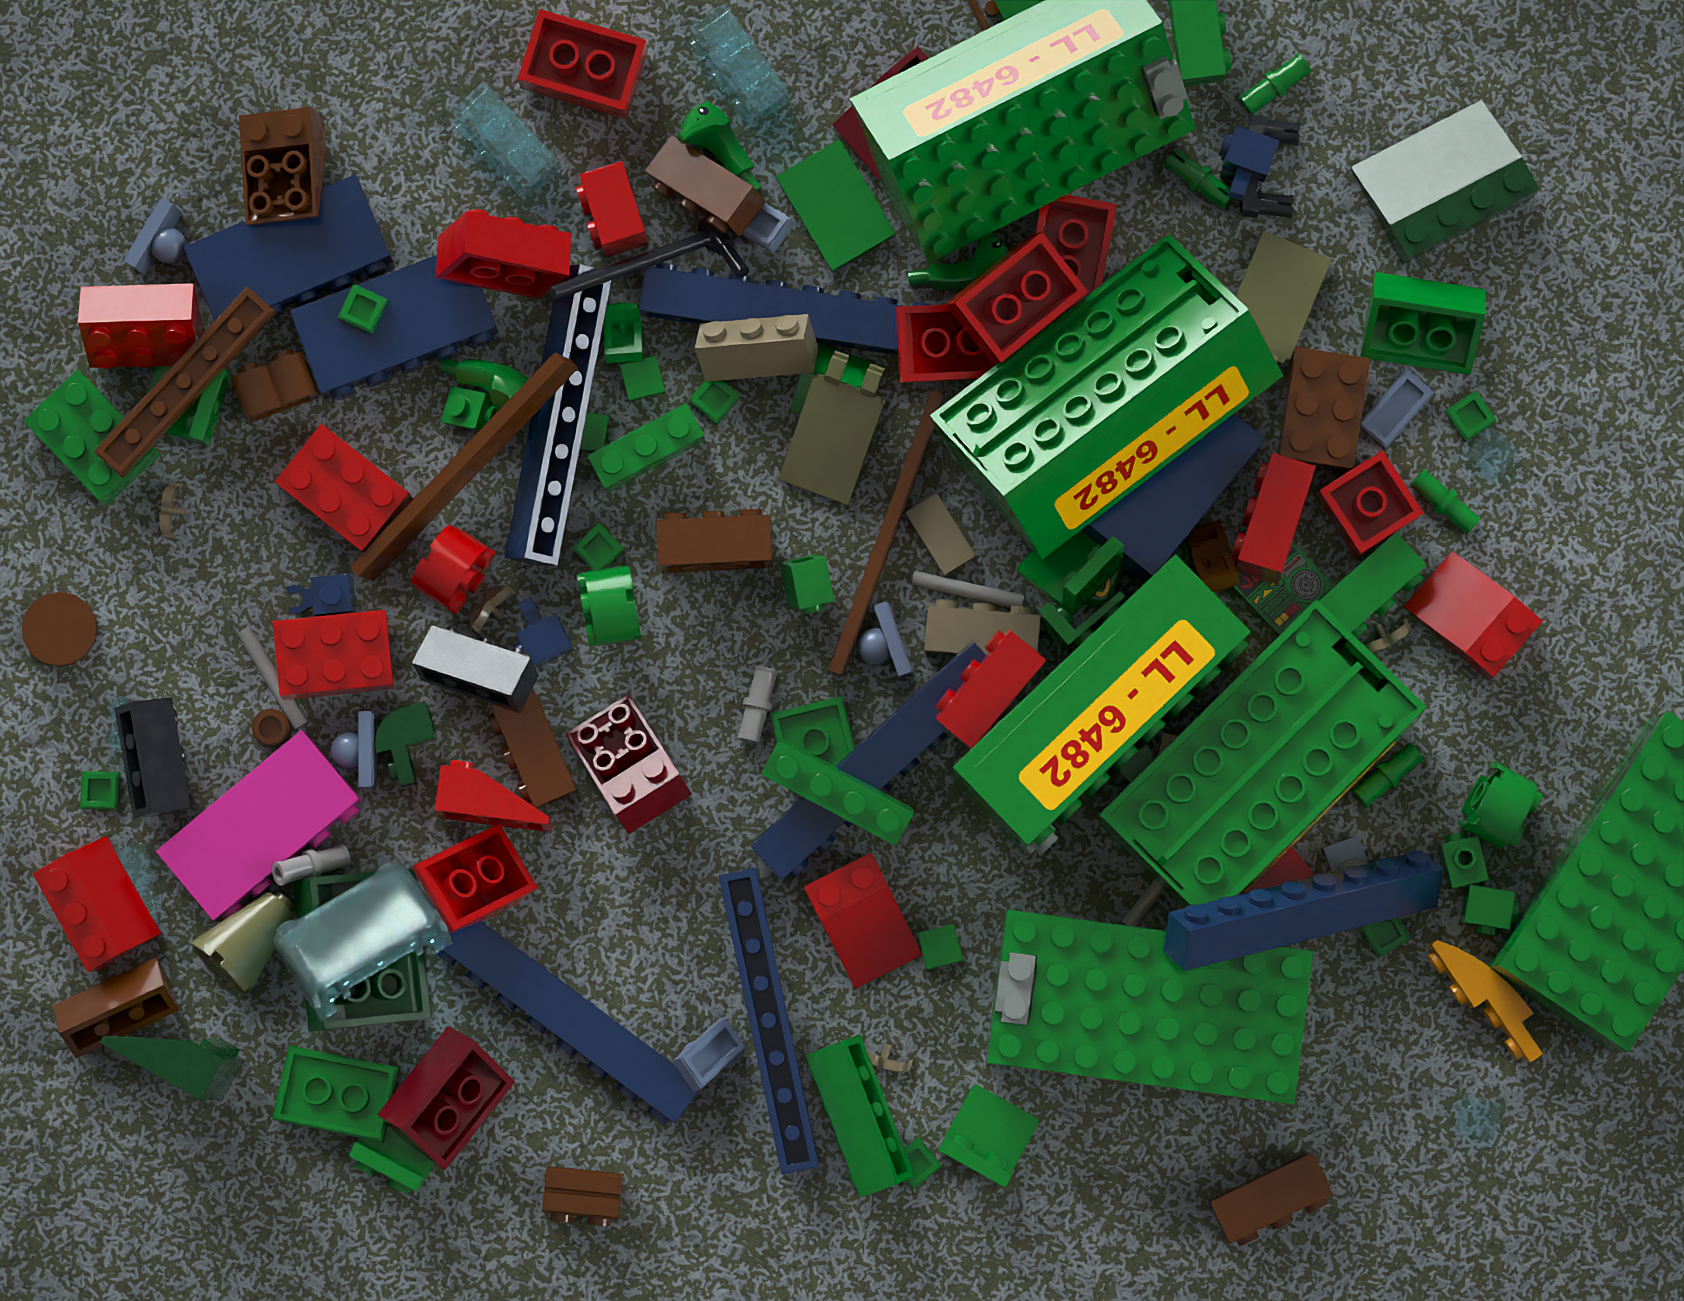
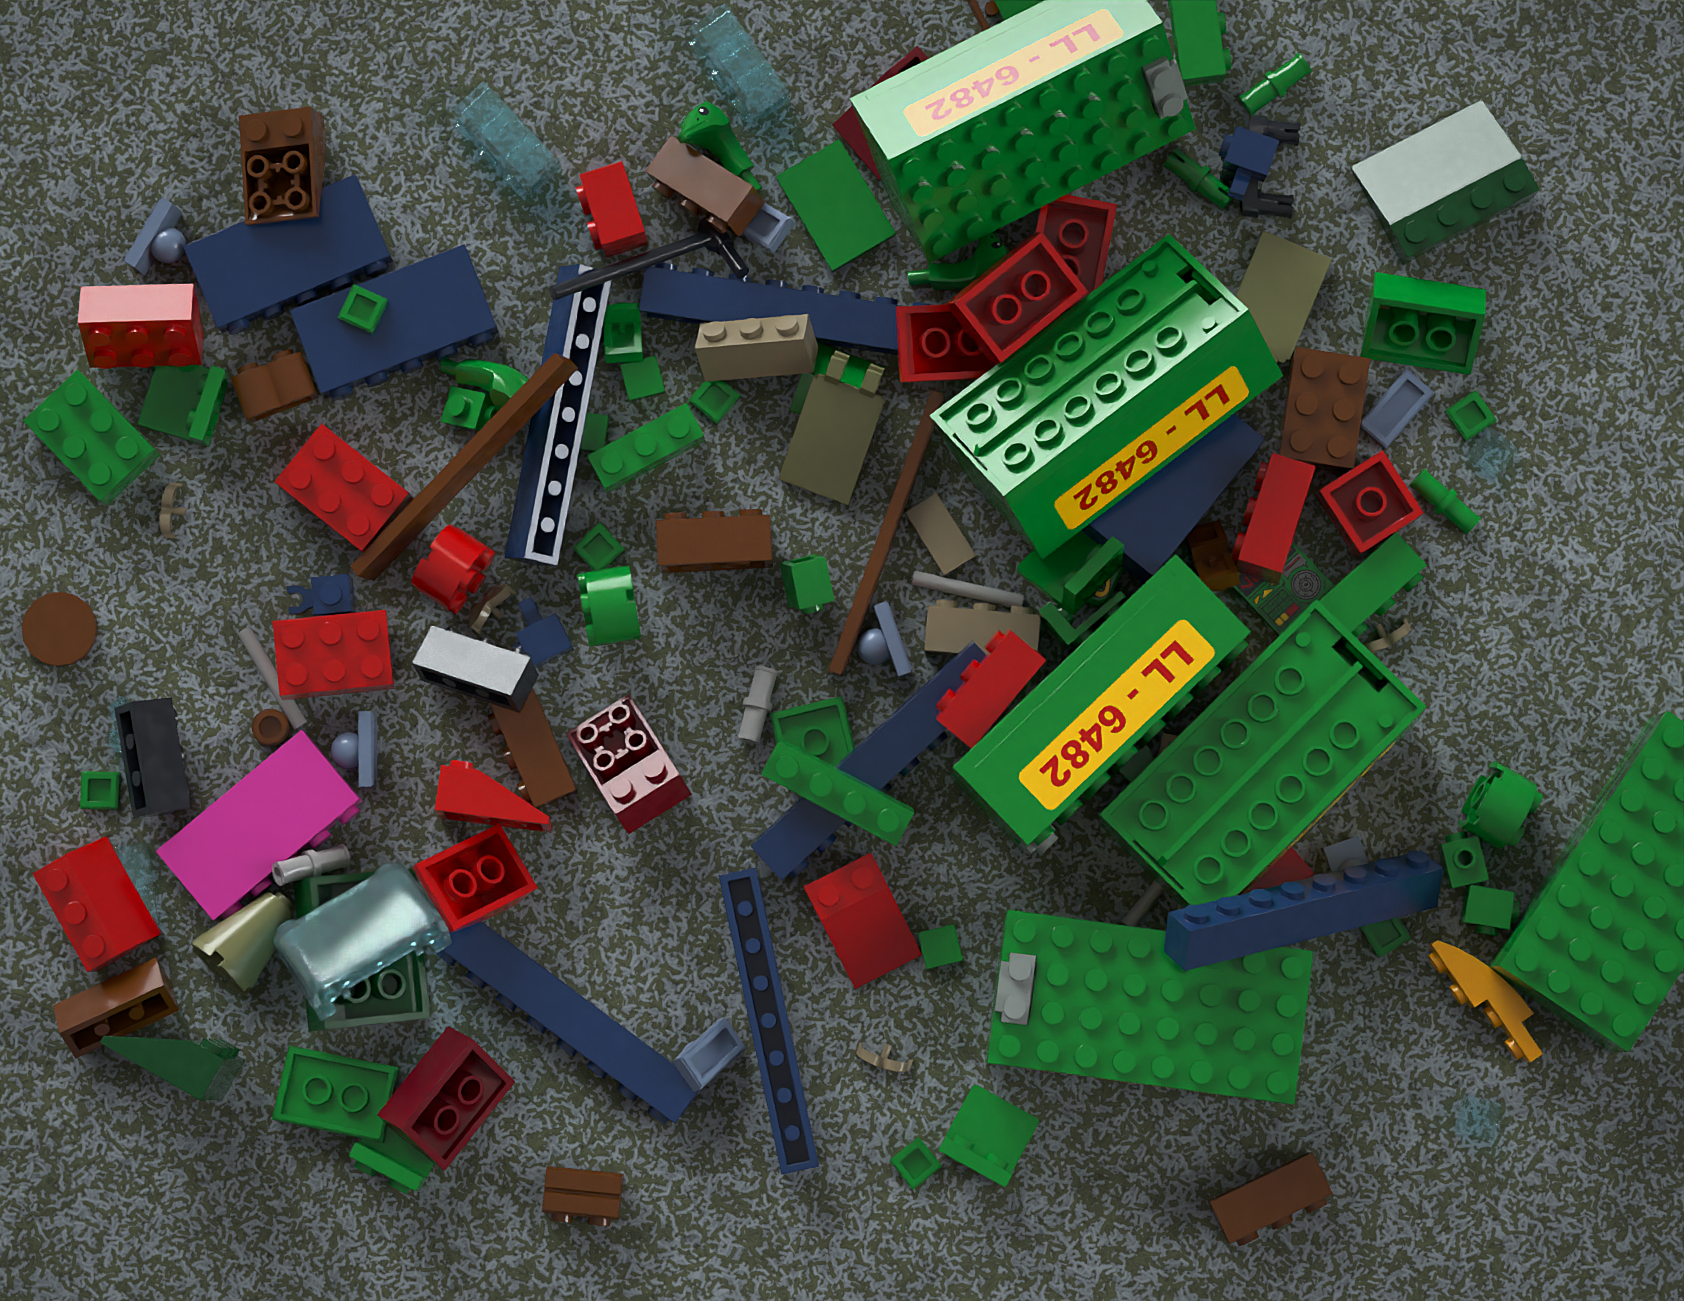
(184, 382): reddish brown tile -> none
(399, 732): dark green brick -> none
(503, 254): red brick -> none
(583, 64): red brick -> none
(859, 1116): green brick -> none
(1387, 775): green pin -> none
(1473, 615): red slope -> none

